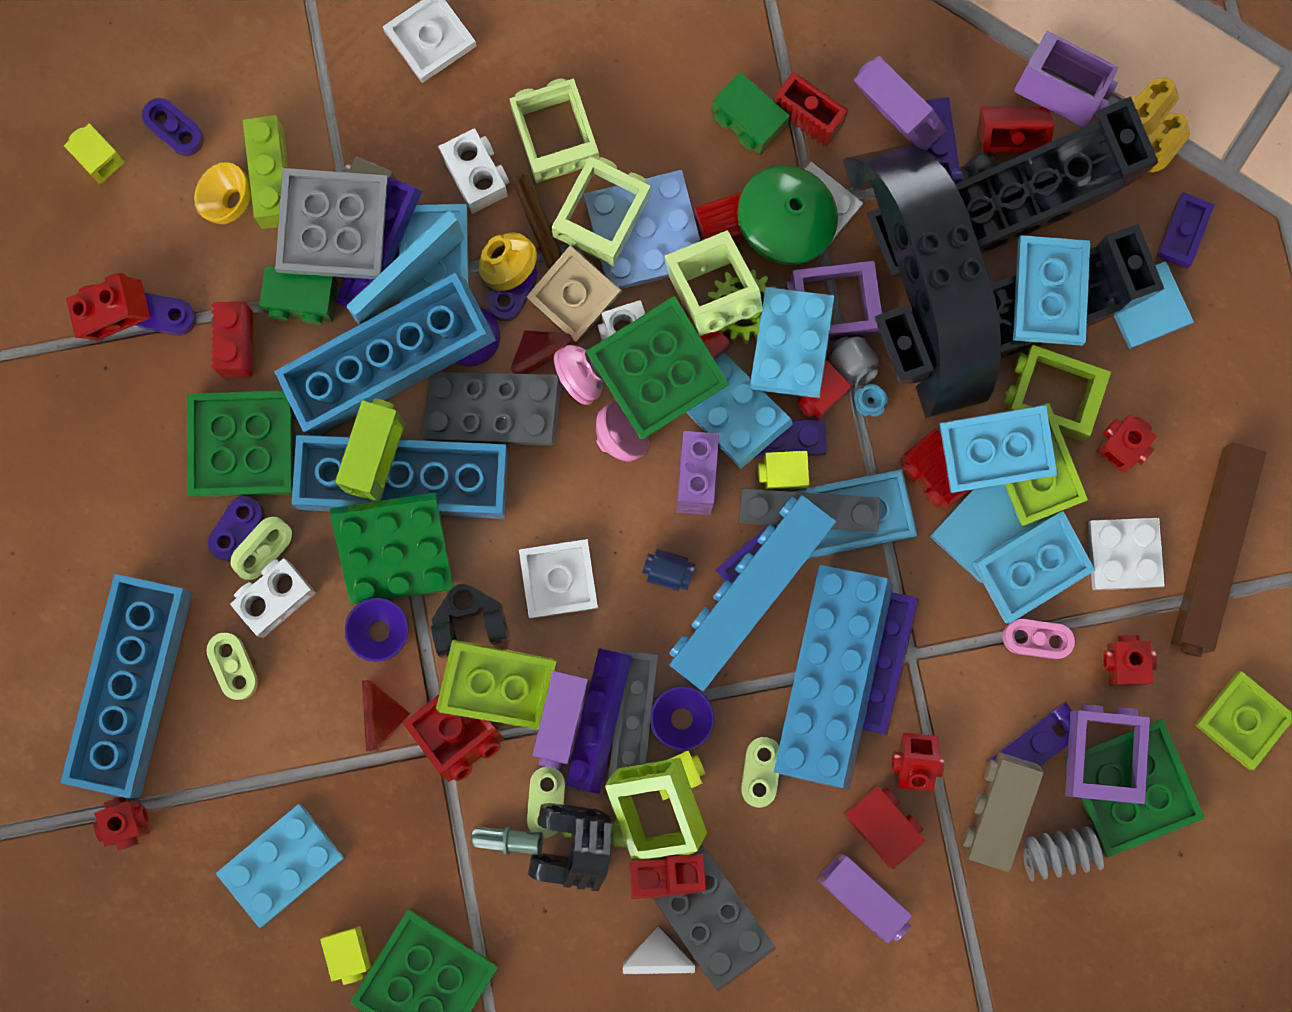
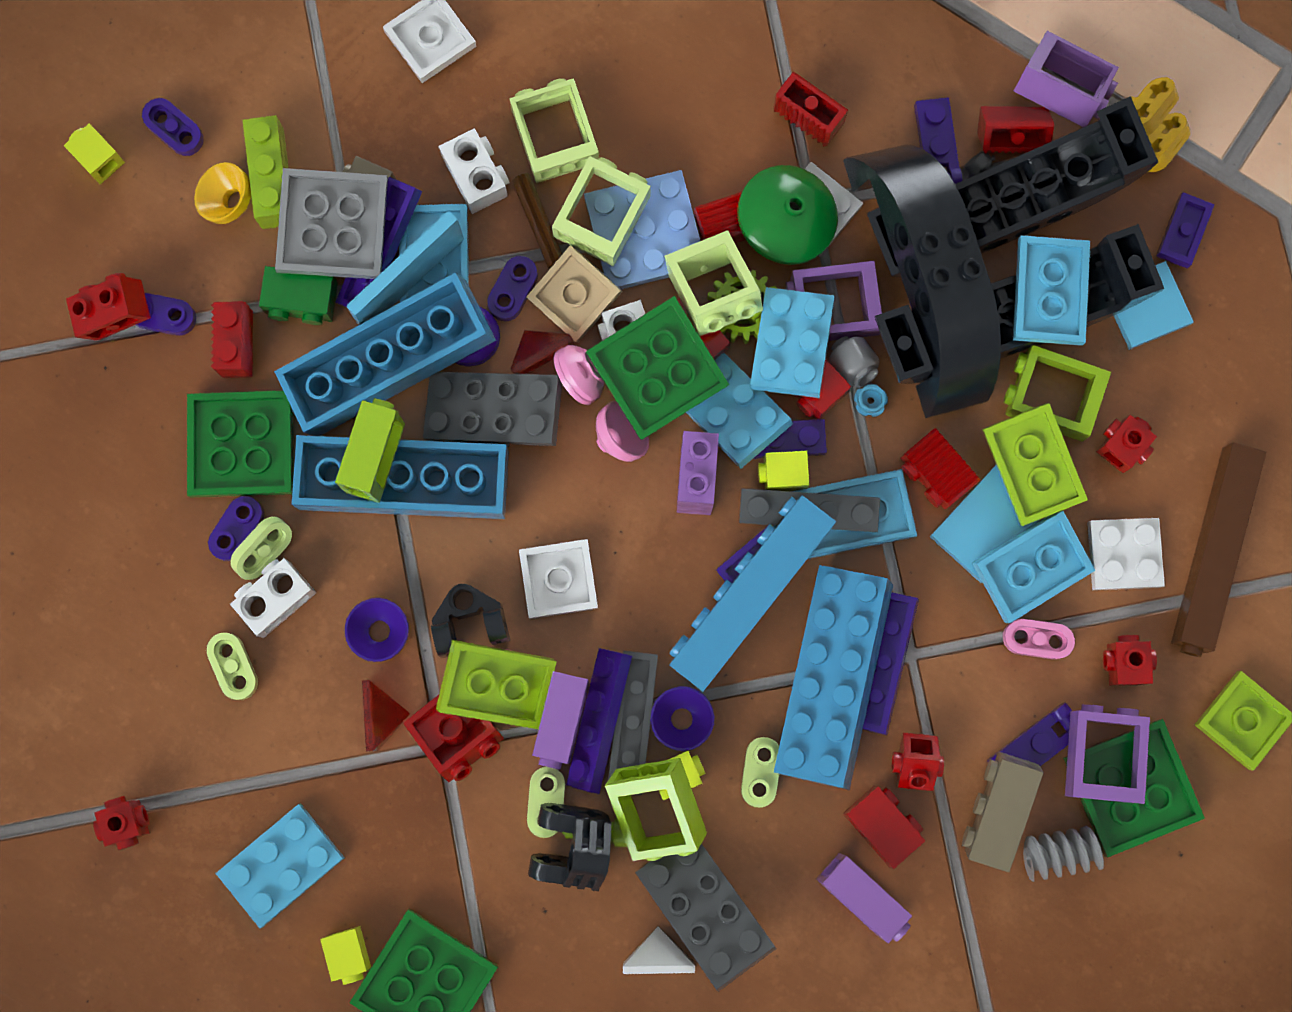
(126, 687): dark azure brick -> none
(392, 548): green plate -> none
(508, 840): sand green axle -> none
(512, 266): yellow piece -> none
(667, 876): red slope -> none
(668, 570): dark blue brick -> none
(749, 114): green brick -> none
(899, 104): medium lavender window -> none
(998, 448): medium azure plate -> none

